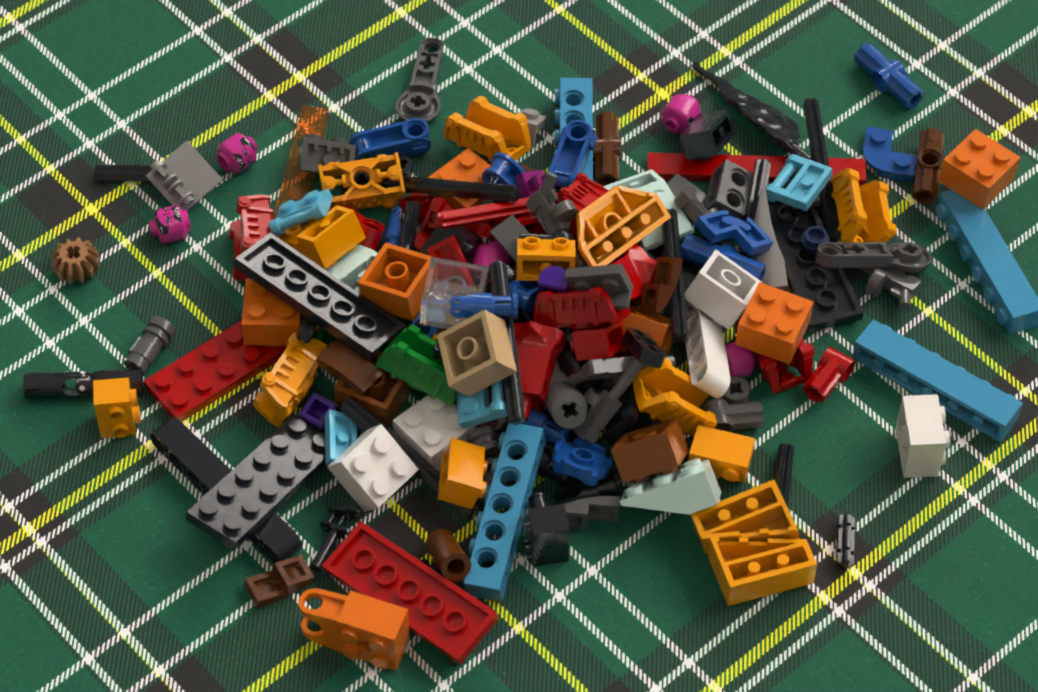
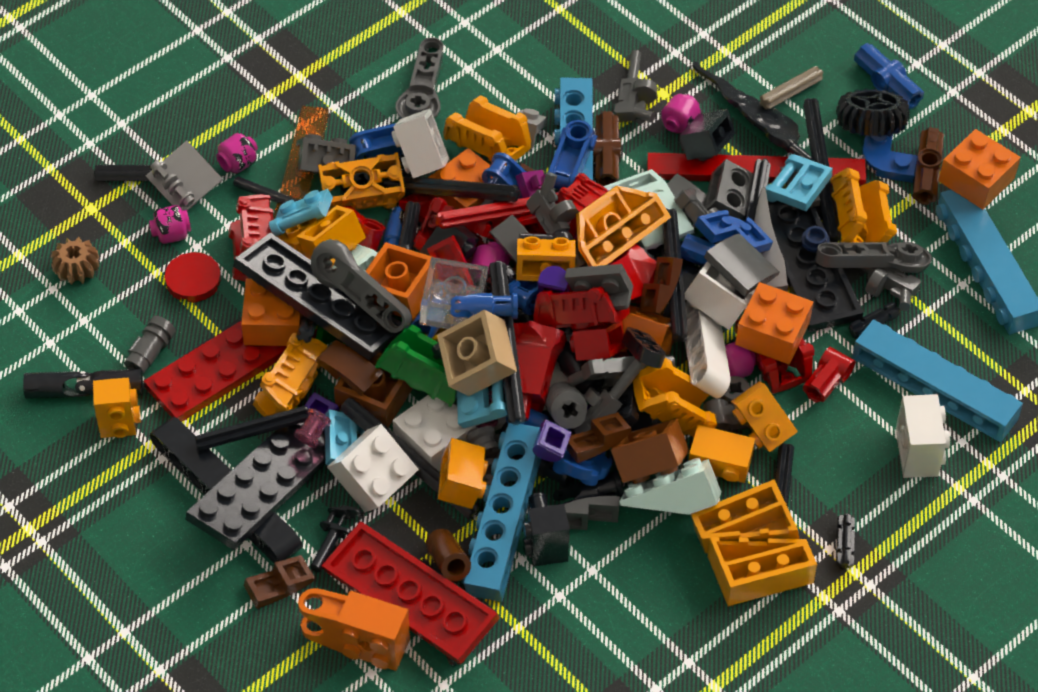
(192, 277): none -> red tile
(251, 428): none -> black axle
(257, 189): none -> black bar
(312, 428): none -> clear pink bush
(356, 284): none -> dark grey beam
(420, 143): none -> white brick
(551, 442): none -> dark purple brick
(604, 434): none -> reddish brown slope
(635, 94): none -> dark grey piece
(741, 263): none -> dark grey slope
(763, 416): none -> light orange brick
(791, 87): none -> dark tan axle
(872, 112): none -> black gear
(881, 315): none -> black axle

